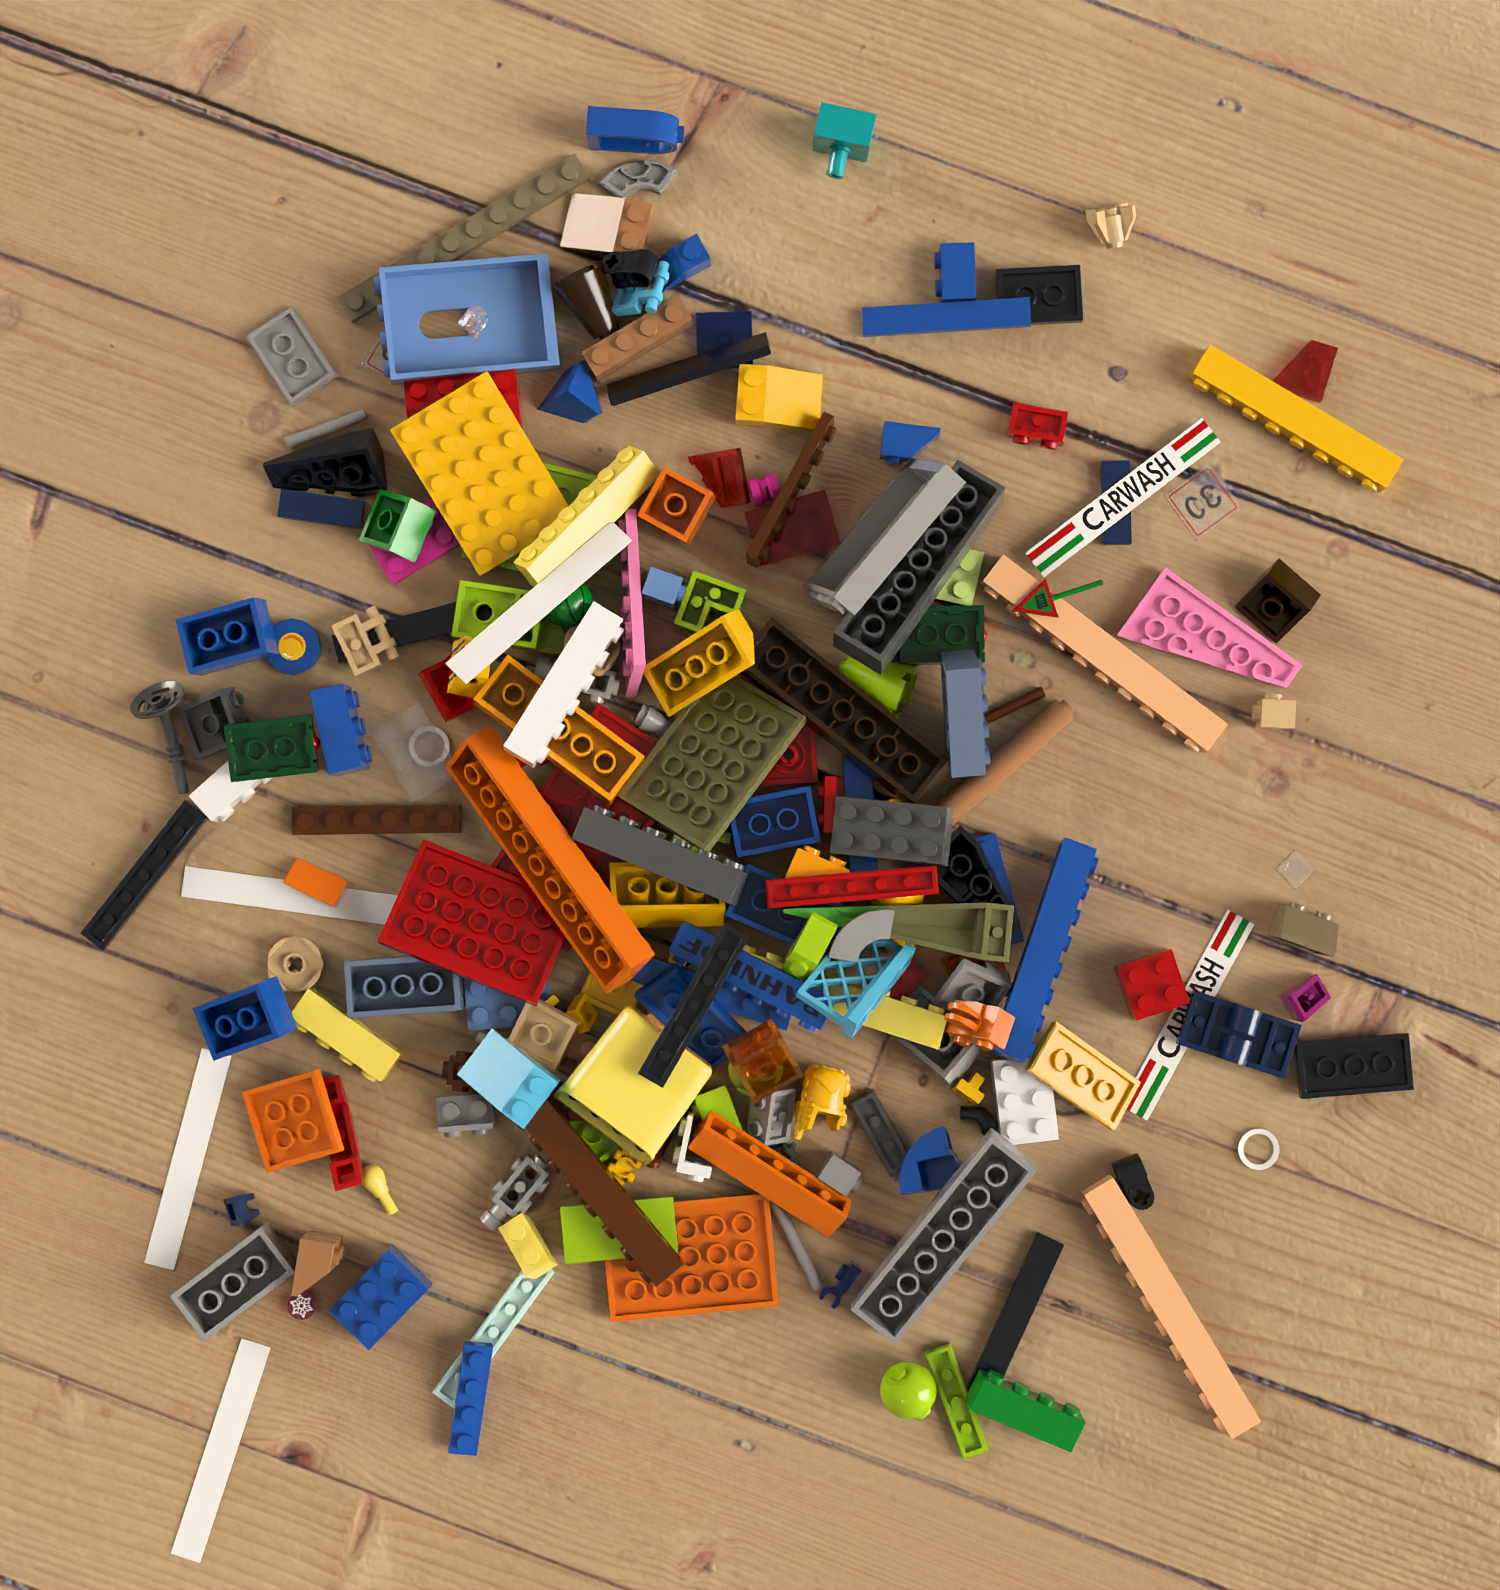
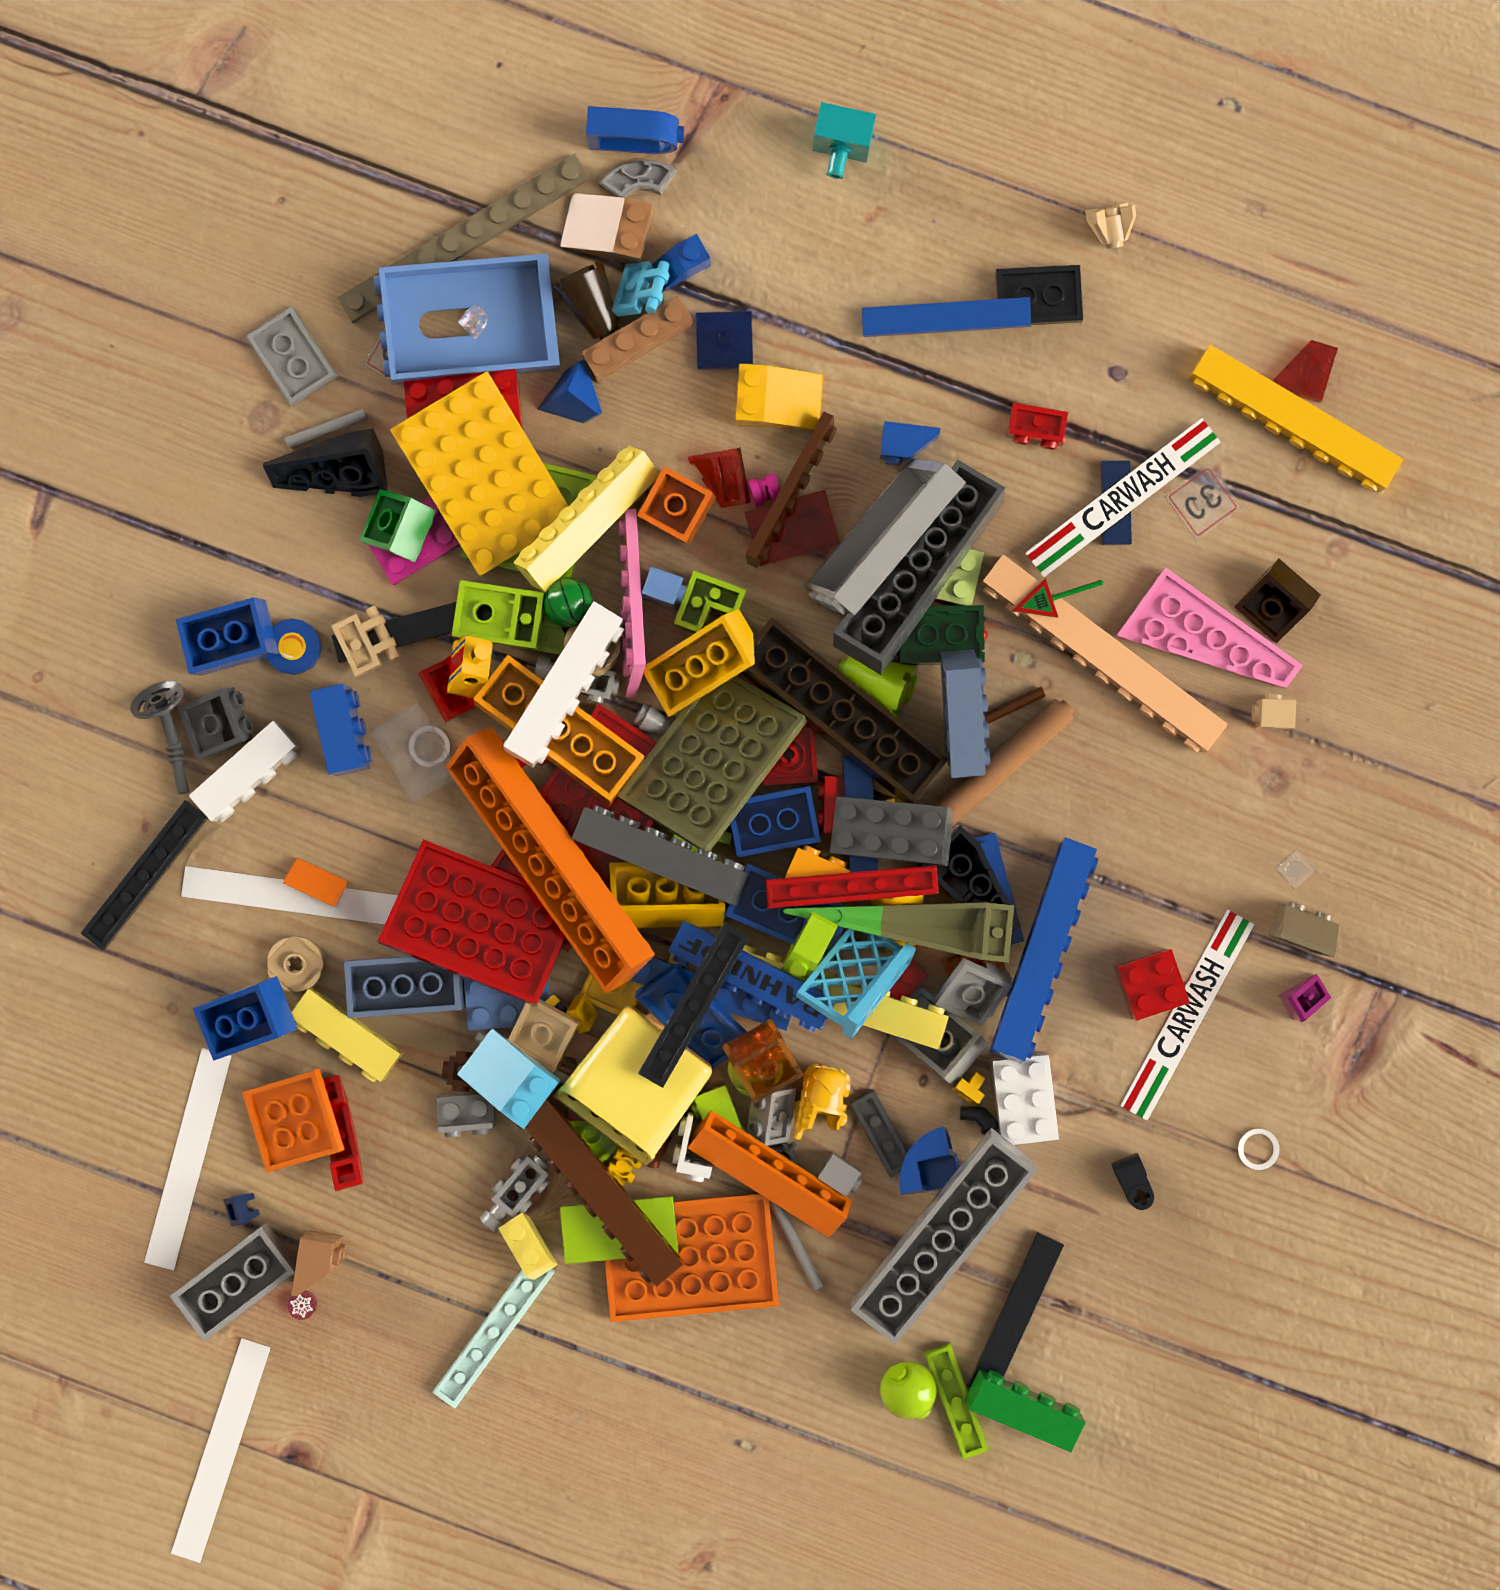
(271, 747): dark green piece -> none
(321, 509): dark blue tile -> none
(375, 1182): light yellow piece -> none
(376, 819): reddish brown plate -> none
(380, 1297): blue brick -> none
(470, 1398): blue plate -> none
(538, 602): white sticker -> none
(630, 267): black piece -> none
(688, 369): black tile -> none
(845, 1277): clear blue plate -> none
(860, 932): light grey tile -> none
(956, 272): blue brick -> none
(978, 1025): orange brick -> none
(1083, 1076): yellow tile -> none
(1170, 1307): light nougat brick -> none
(1238, 1034): dark blue plate -> none
(1354, 1065): black plate -> none

